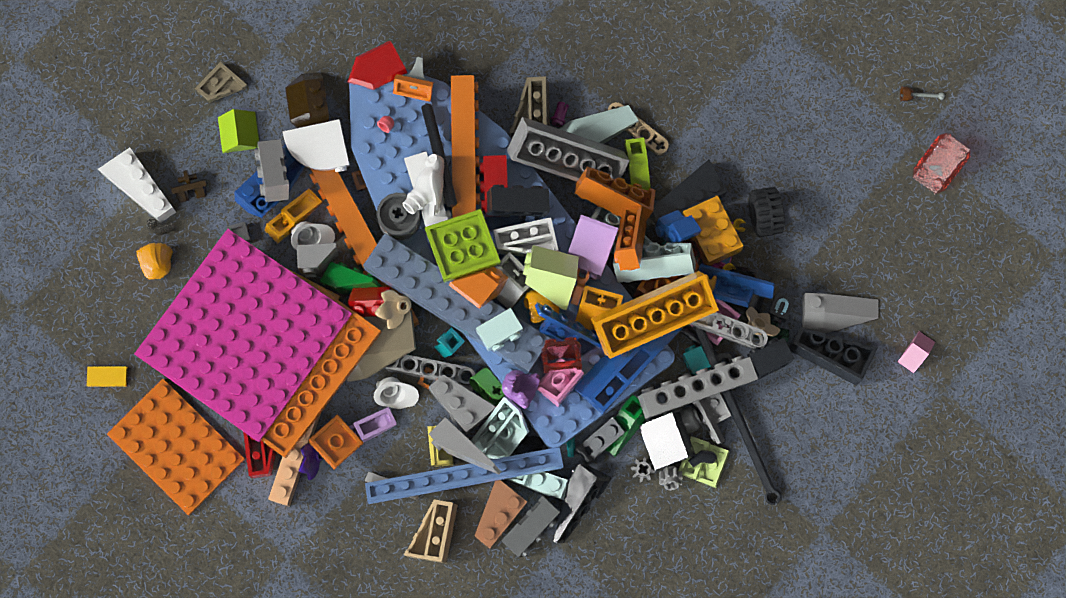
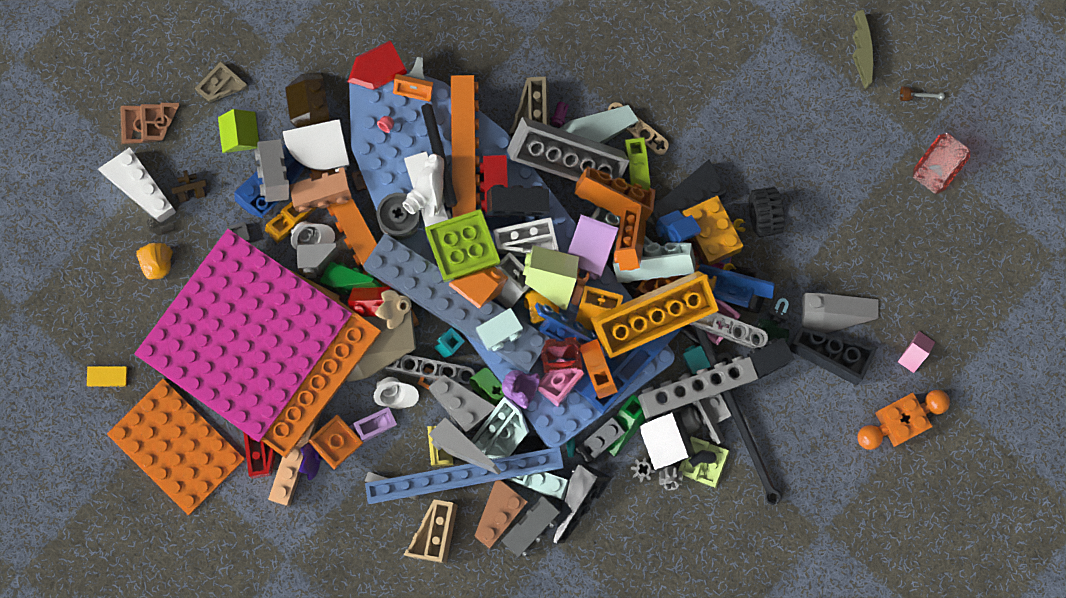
(153, 119): none -> nougat slope
(320, 191): none -> nougat wedge
(598, 369): none -> orange slope
(761, 321): tan plate -> none
(864, 53): none -> olive slope
(871, 437): none -> orange brick

